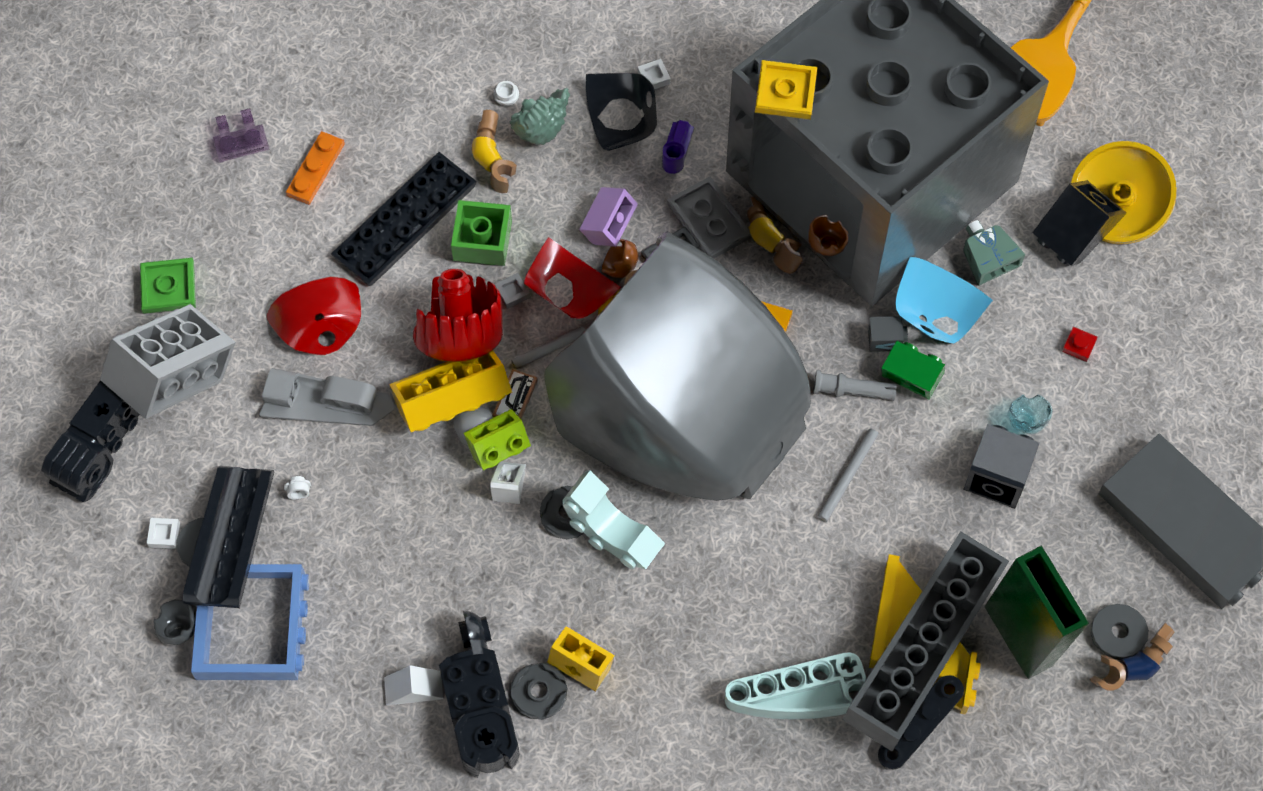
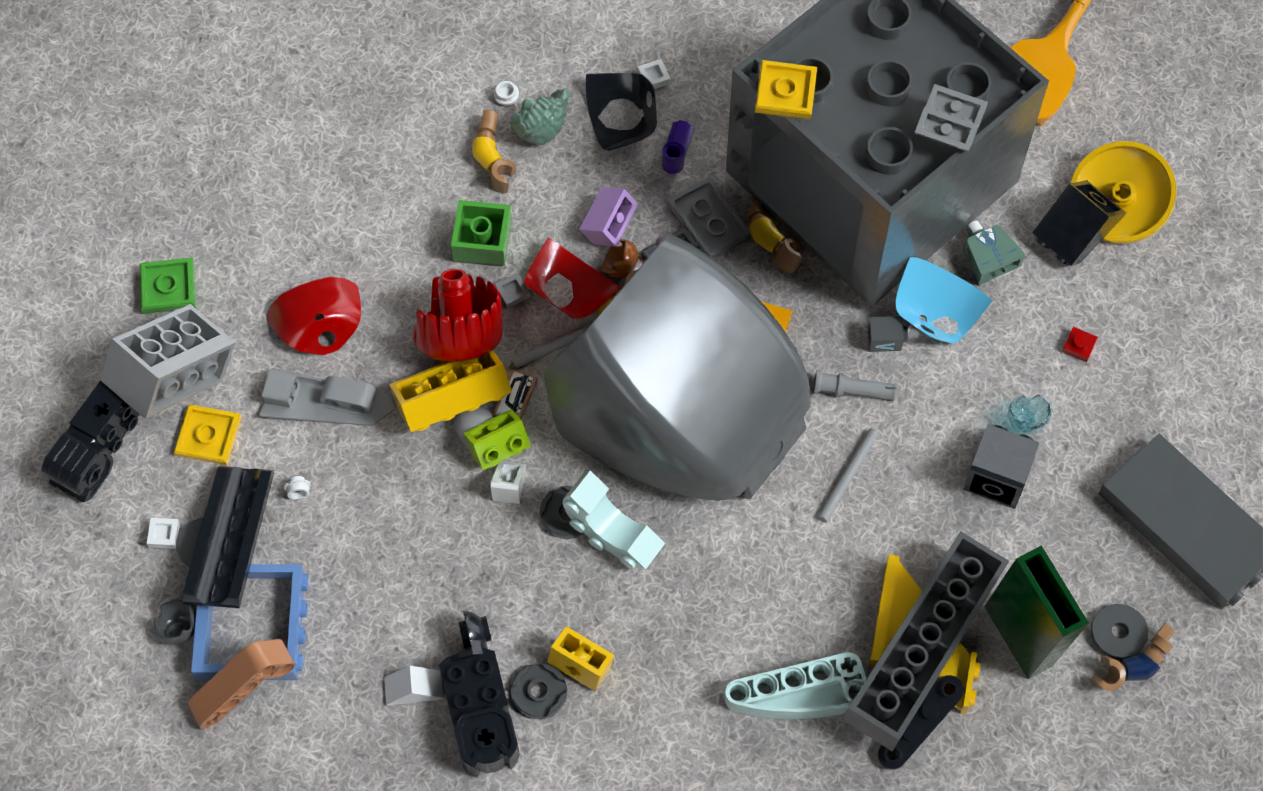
(207, 434): none -> yellow tile
(238, 679): none -> nougat beam
(241, 142): clear purple plate -> none
(315, 168): orange plate -> none
(404, 219): black plate -> none
(827, 236): dark orange hair -> none
(913, 369): green brick -> none
(951, 118): none -> light grey slope

